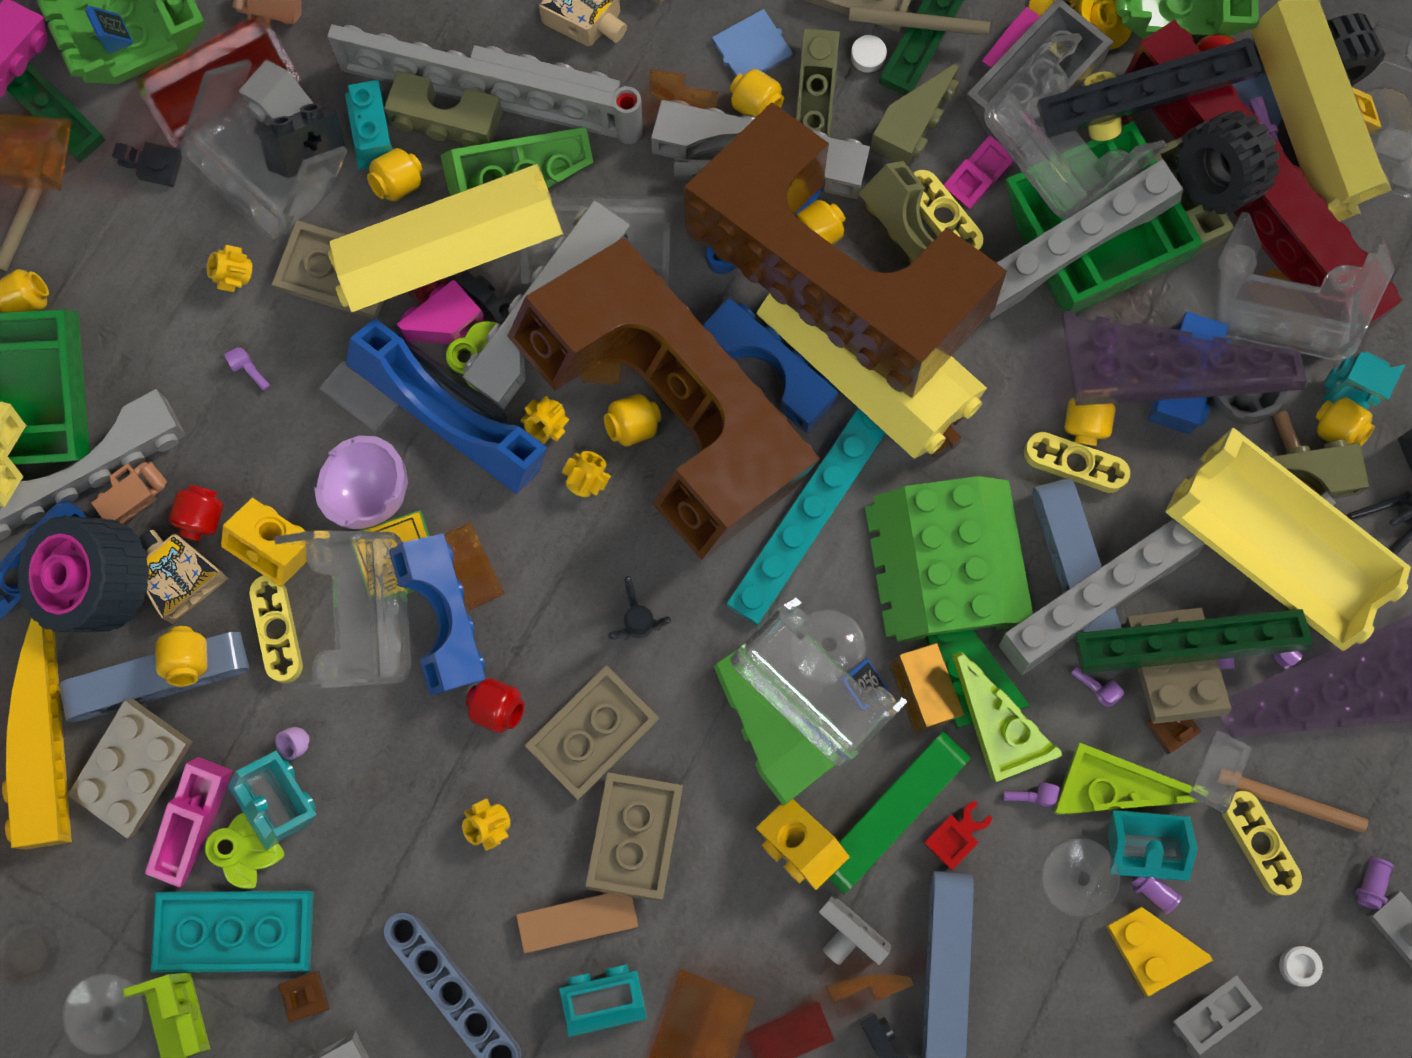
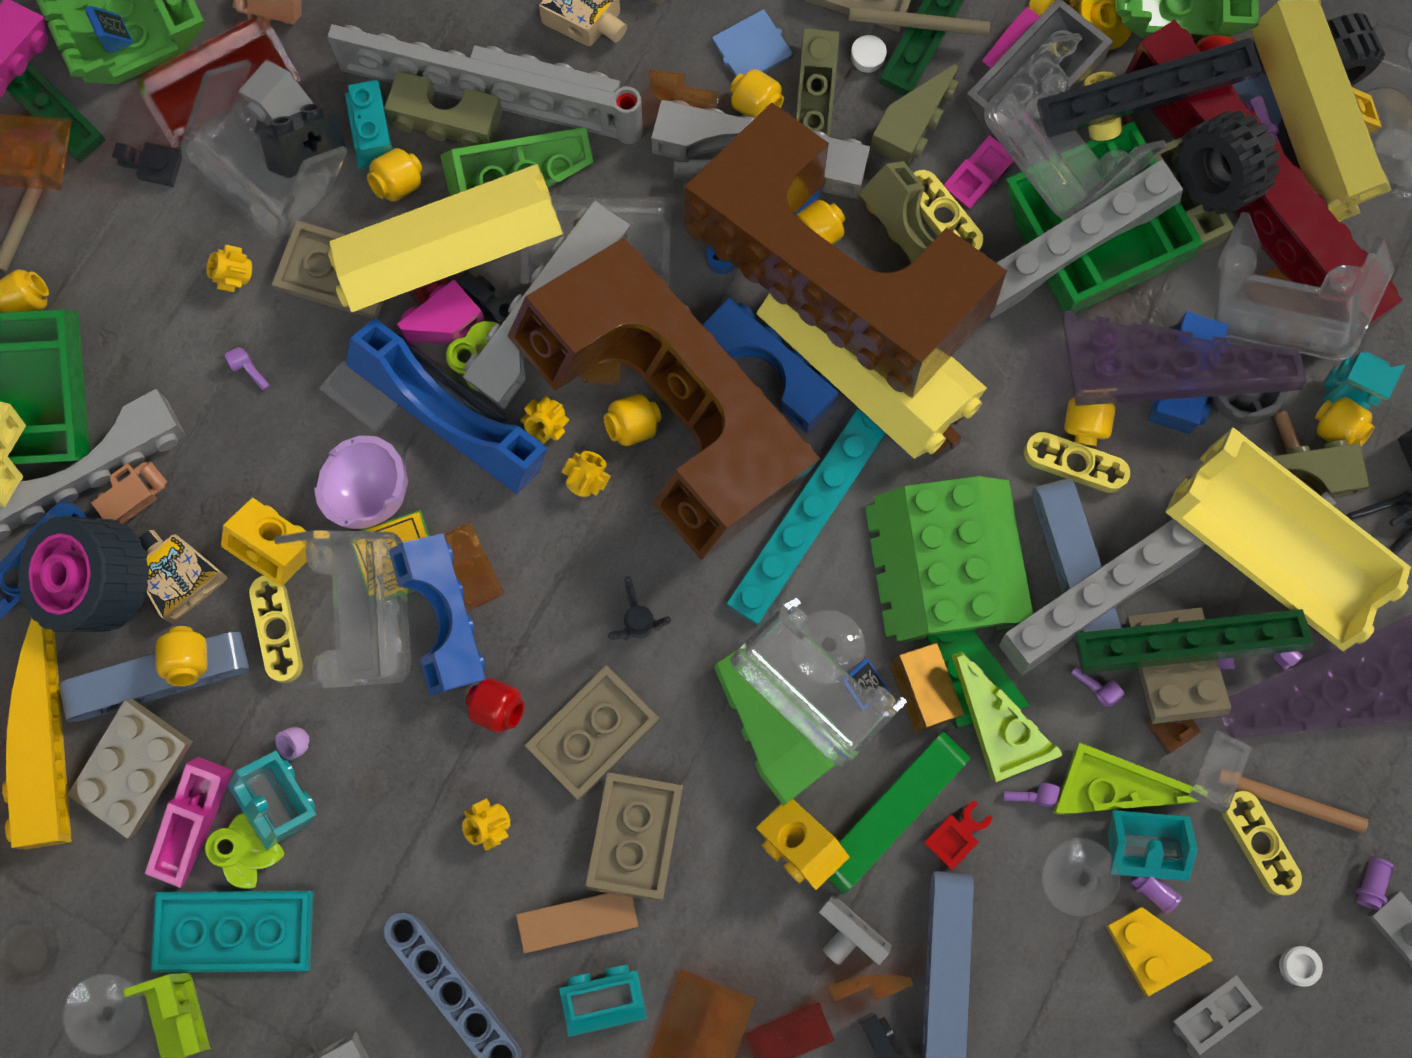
(196, 512): red head -> none
(304, 996): reddish brown tile -> none

